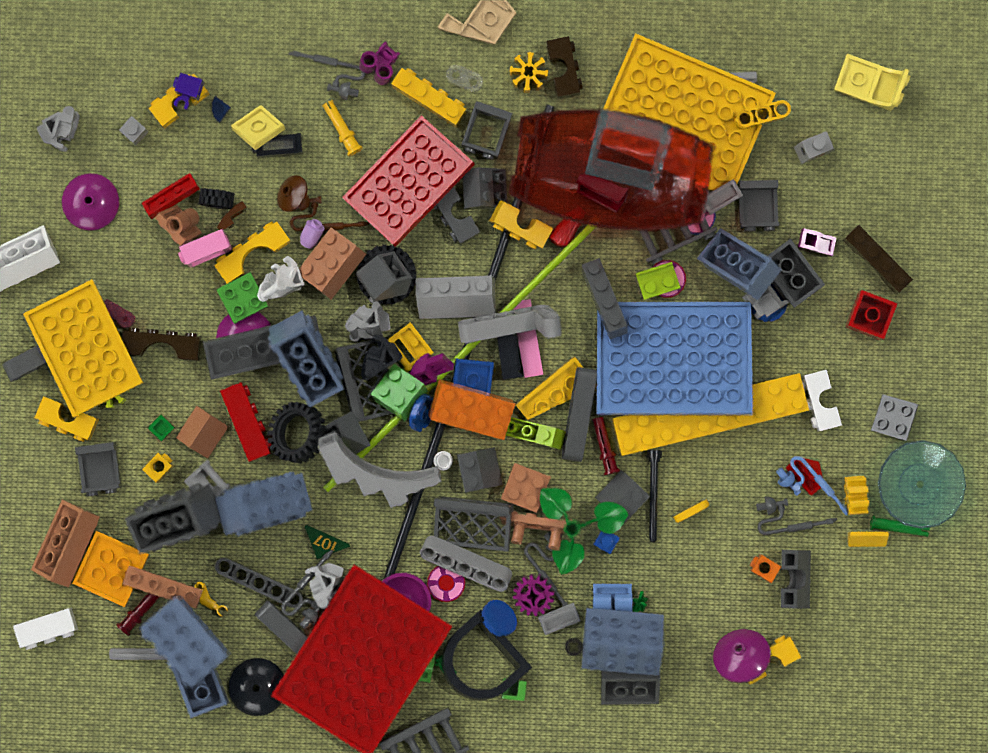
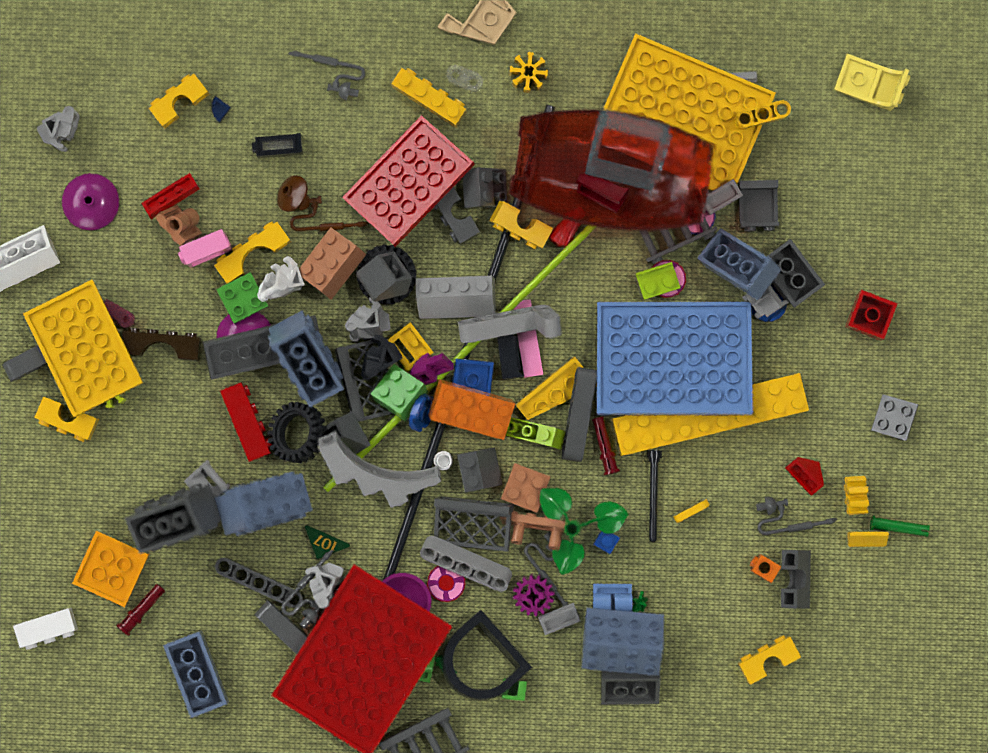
(65, 543): nougat slope -> none
(99, 468): dark grey panel -> none
(133, 130): light grey brick -> none
(134, 654): light grey axle -> none
(150, 470): yellow brick -> none
(161, 427): green plate -> none
(161, 586): nougat plate -> none
(184, 641): sand blue brick -> none
(188, 87): dark purple brick -> none
(202, 432): nougat slope -> none
(206, 601): yellow arm -> none
(216, 198): black tyre -> none
(226, 221): reddish brown slope -> none
(252, 672): black dish -> none
(258, 127): light yellow tile -> none
(311, 233): lavender brick -> none
(346, 135): yellow pin -> none
(382, 61): magenta piece -> none
(492, 112): dark grey window -> none
(499, 618): blue tile -> none
(561, 50): dark brown arch -> none
(573, 652): clear smoke bush -> none
(604, 299): dark grey brick -> none
(623, 492): dark grey slope -> none
(744, 664): magenta dish -> none
(788, 479): medium blue piece -> none
(814, 147): light grey torso -> none
(816, 242): brick -> none
(823, 417): white arch -> none
(866, 247): dark brown arch -> none
(941, 479): clear light blue dish -> none

